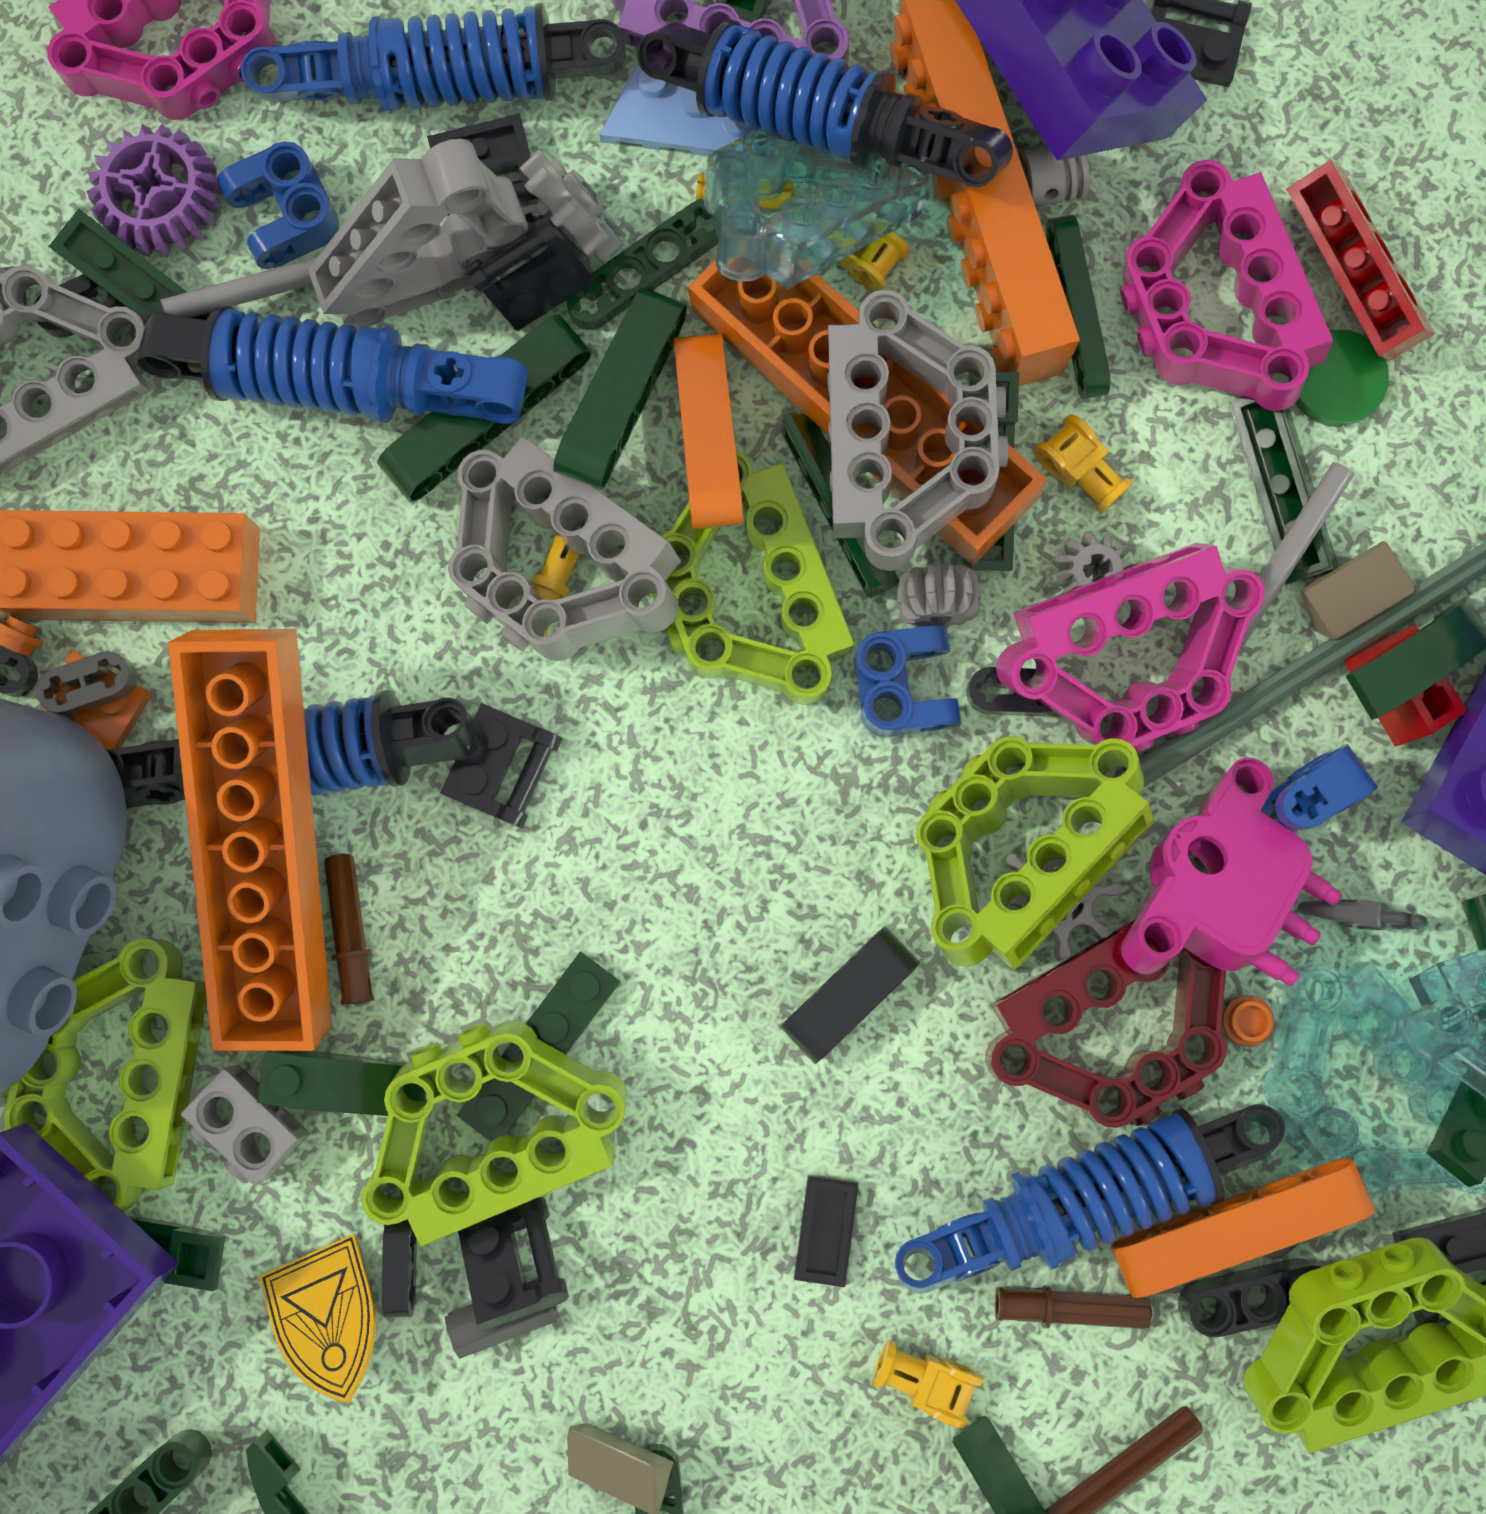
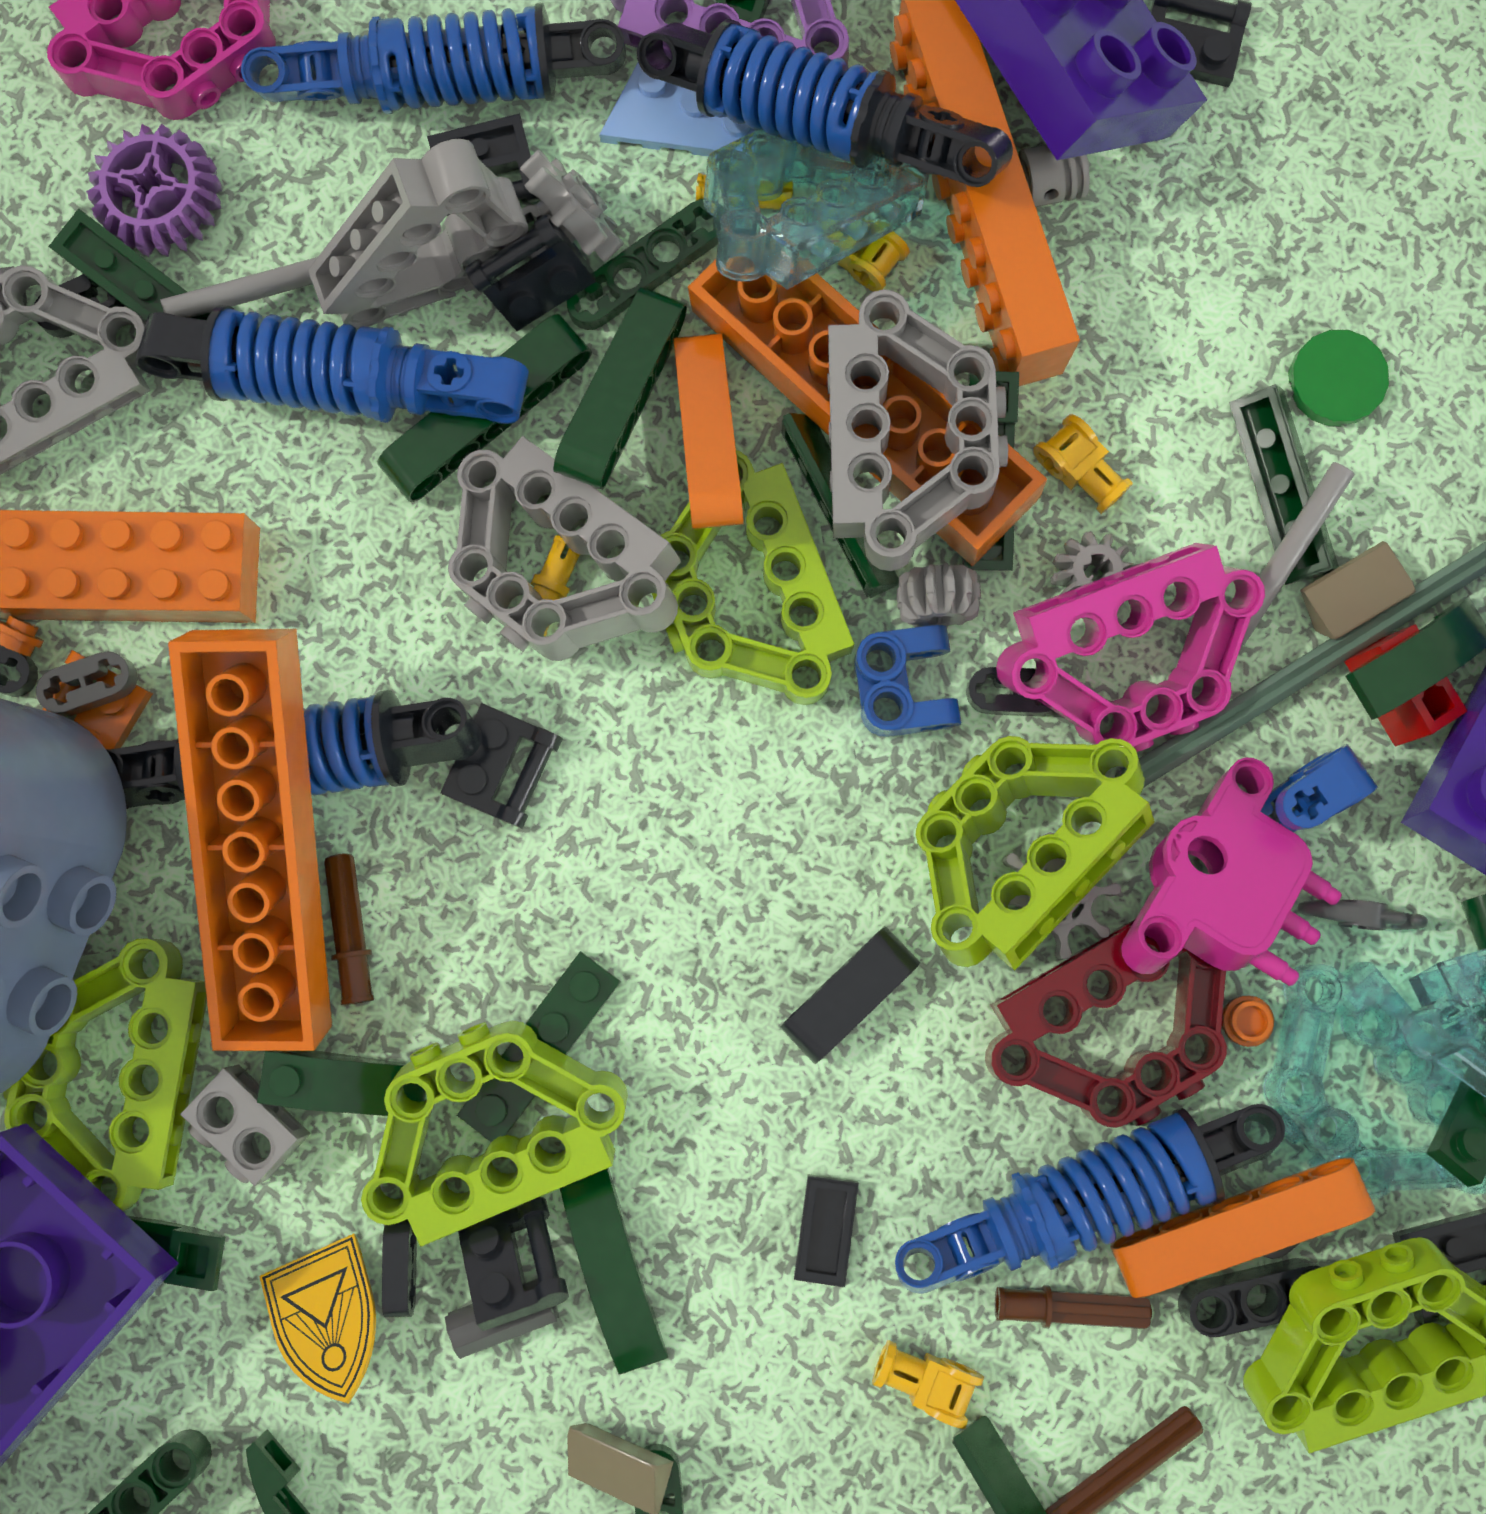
(262, 177): blue piece -> none
(612, 1272): none -> dark green slope
(1069, 258): dark green beam -> none
(1218, 359): dark pink brick -> none
(1360, 260): red brick -> none

